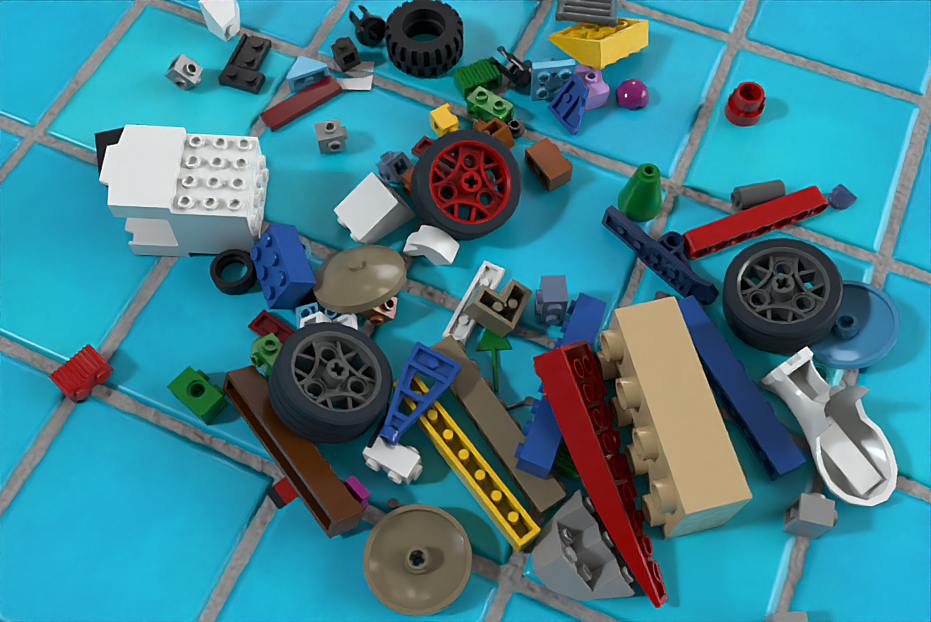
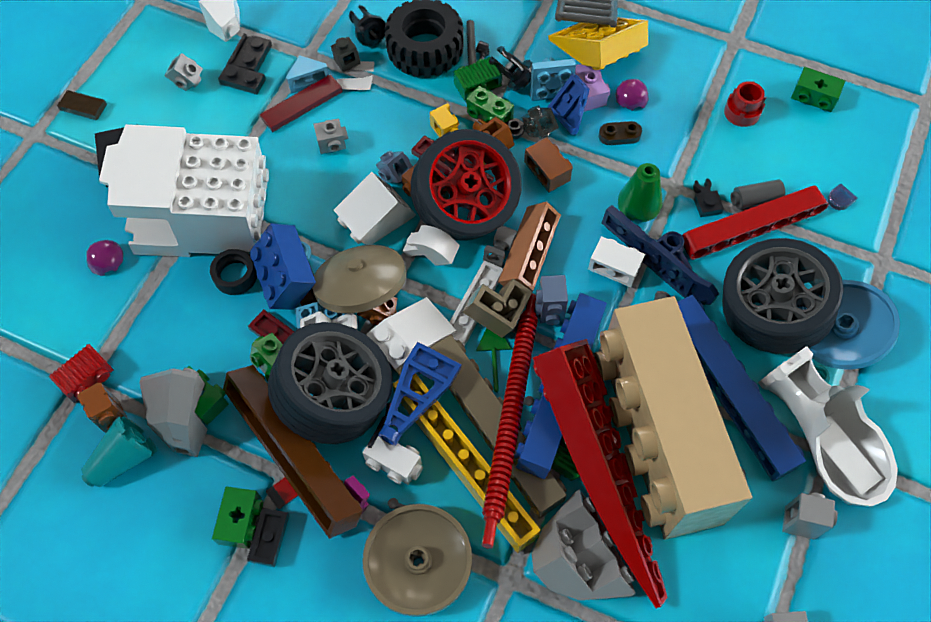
(82, 105): none -> dark brown tile
(101, 406): none -> dark orange brick
(104, 257): none -> magenta hair
(117, 452): none -> teal cone
(170, 408): none -> light grey brick
(233, 505): none -> green brick
(268, 537): none -> black plate
(402, 331): none -> white slope
(471, 42): none -> dark grey bar
(483, 49): none -> black hand
(502, 241): none -> leg
(509, 423): none -> red hose
(530, 245): none -> nougat brick
(539, 122): none -> clear smoke brick
(616, 261): none -> white brick
(620, 133): none -> dark brown plate
(707, 201): none -> black plate
(818, 89): none -> green brick

